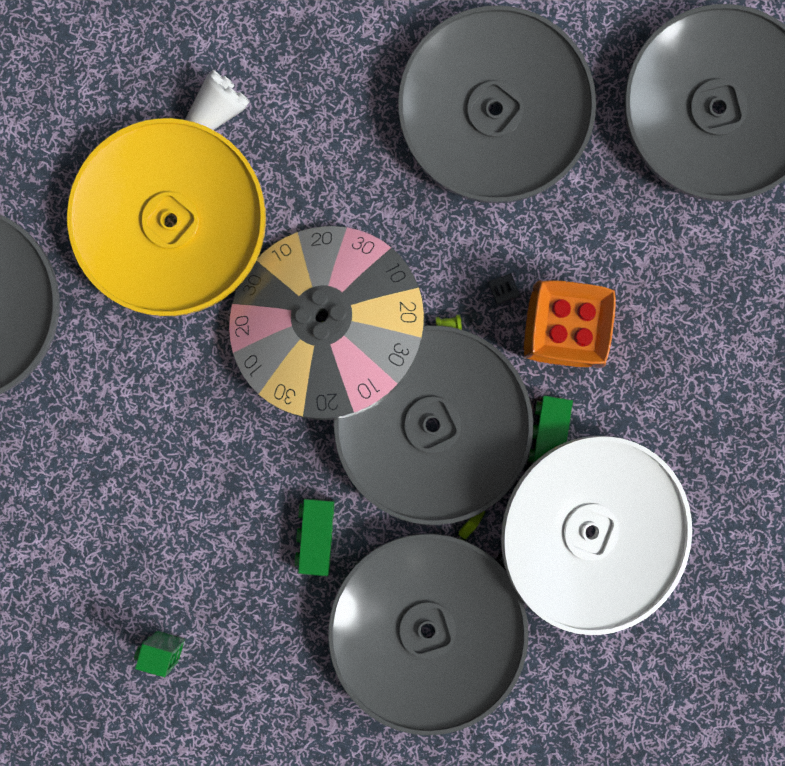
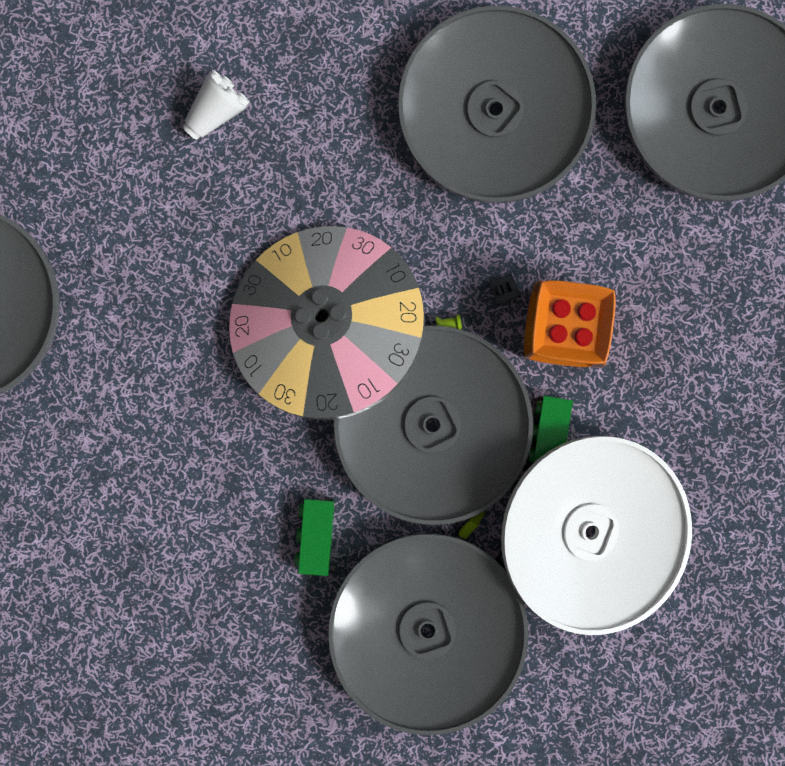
(121, 212): yellow dish -> none
(159, 653): green brick -> none

